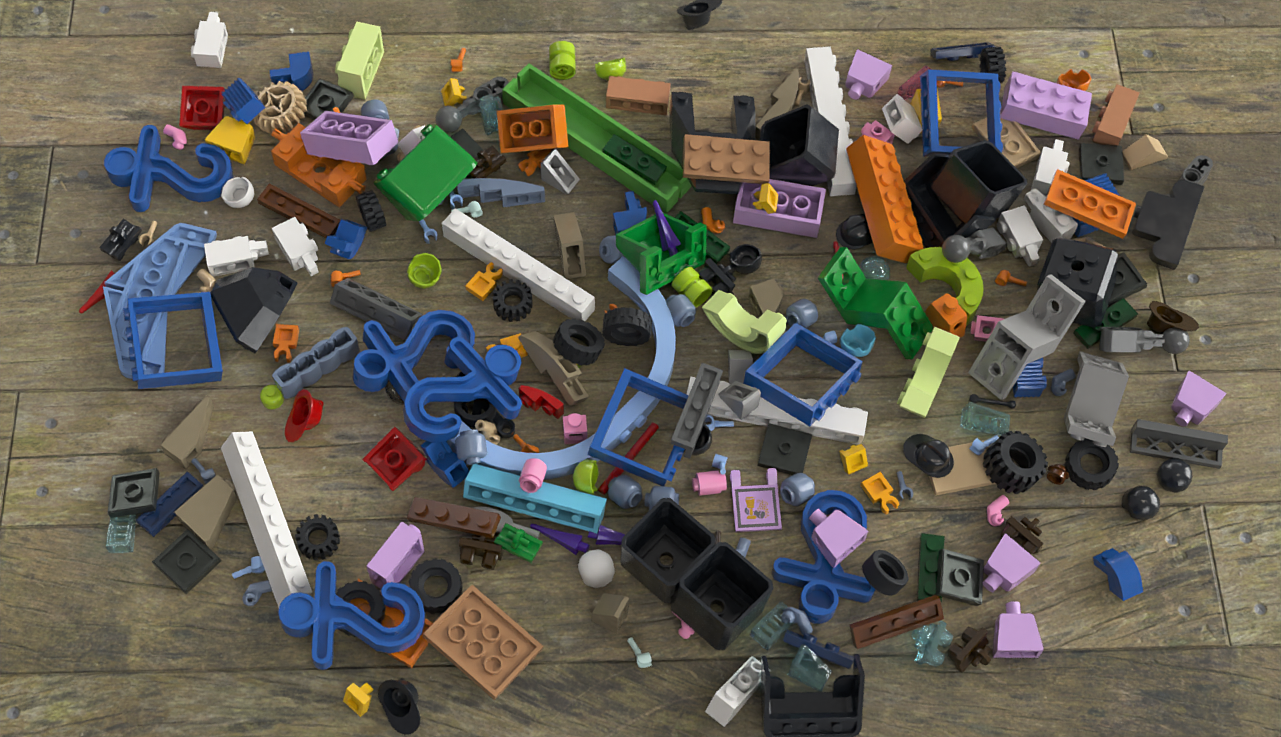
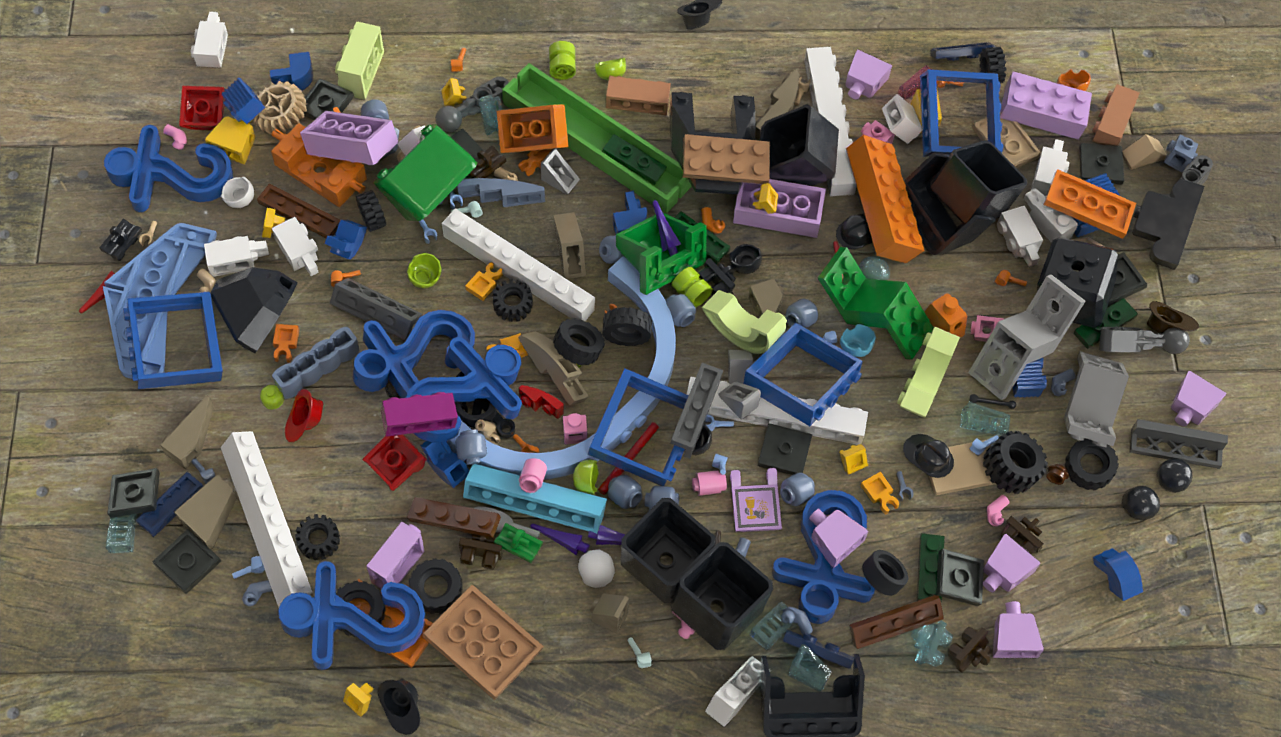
(270, 221): none -> yellow tile
(418, 414): none -> magenta brick
(504, 174): none -> tan arm
(961, 276): lime brick -> none
(982, 243): dark grey beam -> none
(1180, 152): none -> sand blue brick

